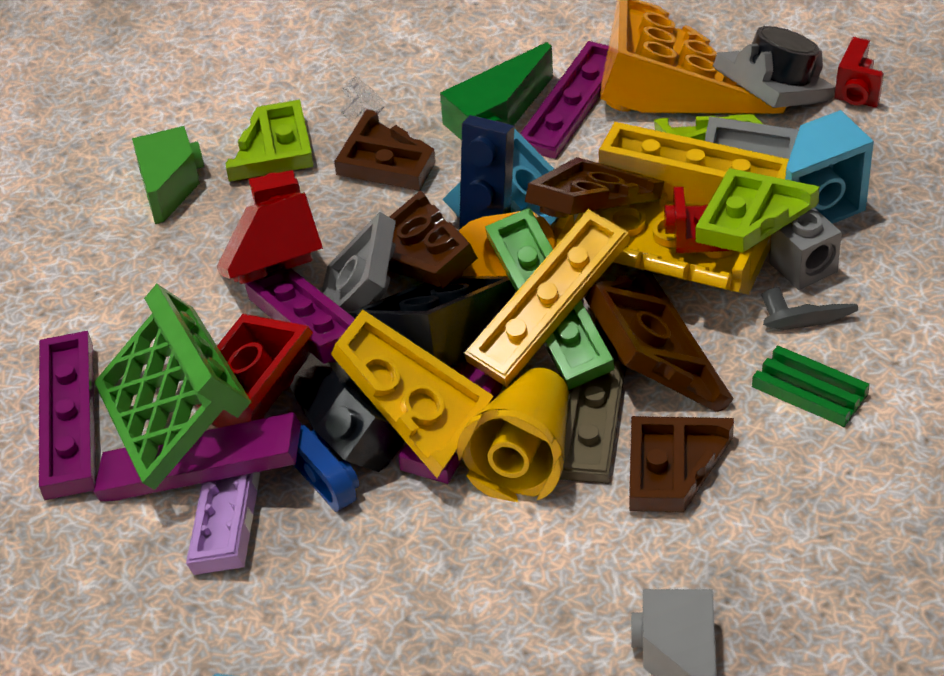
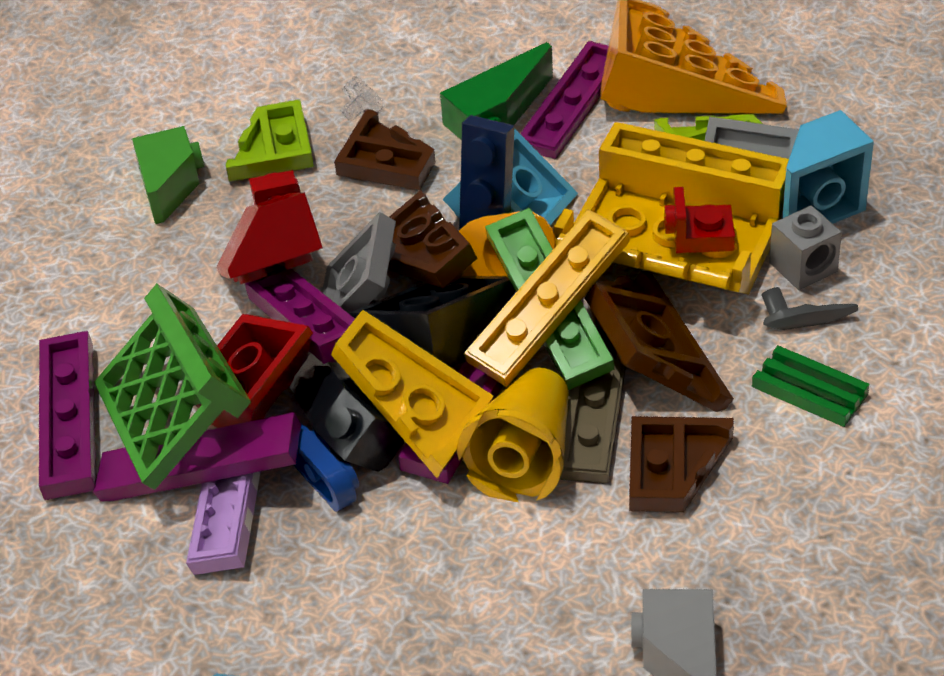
(590, 186): reddish brown wing -> none
(751, 209): lime wing -> none
(778, 68): piece -> none
(856, 78): red bracket -> none

